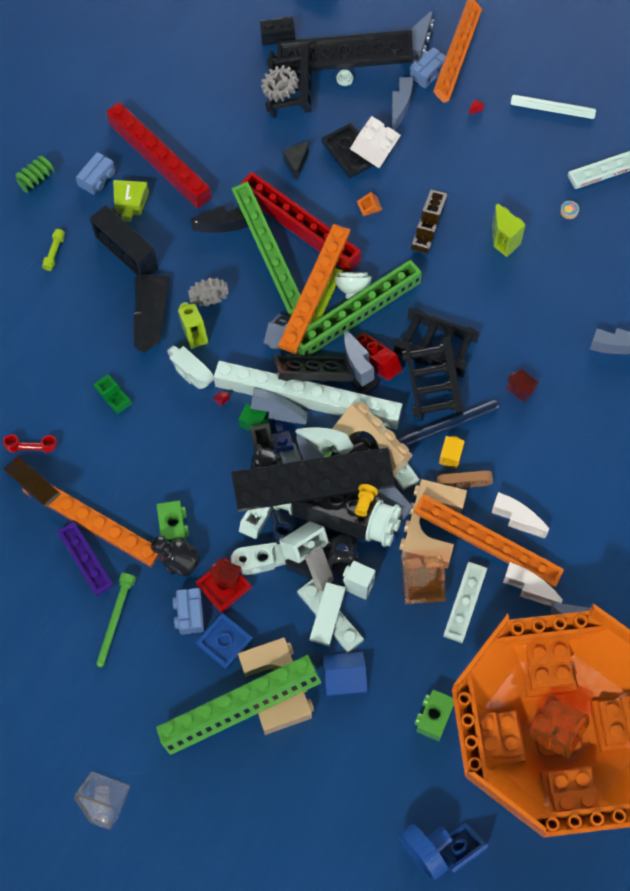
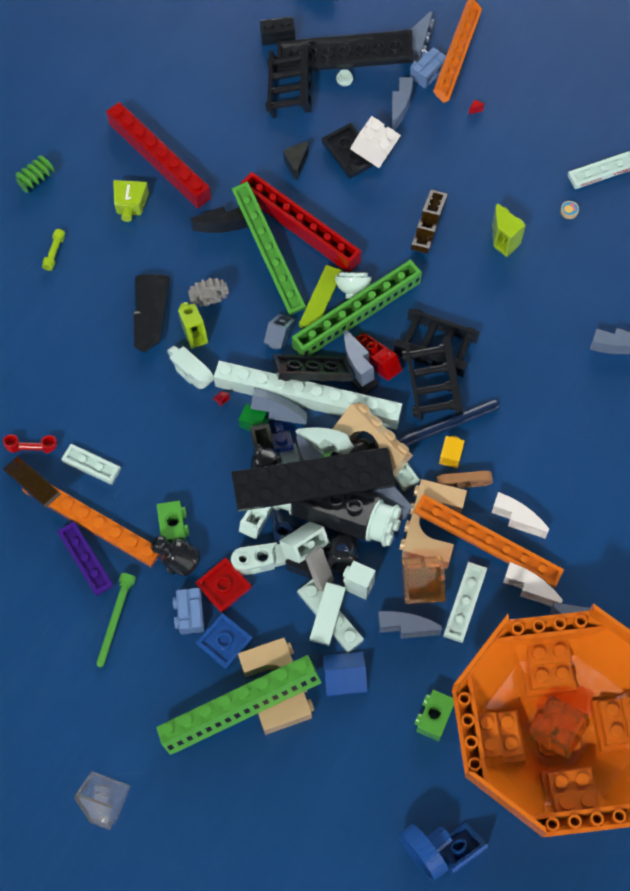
(91, 464): none -> light aqua tile
(95, 173): medium blue brick -> none
(112, 394): green slope -> none
(123, 241): black brick -> none
(226, 574): clear red brick -> none
(279, 83): light grey gear -> none
(314, 289): orange plate -> none
(365, 496): yellow pin -> none
(369, 204): orange slope -> none
(408, 624): none -> sand blue slope
(521, 385): clear red brick -> none
(552, 106): light aqua axle -> none

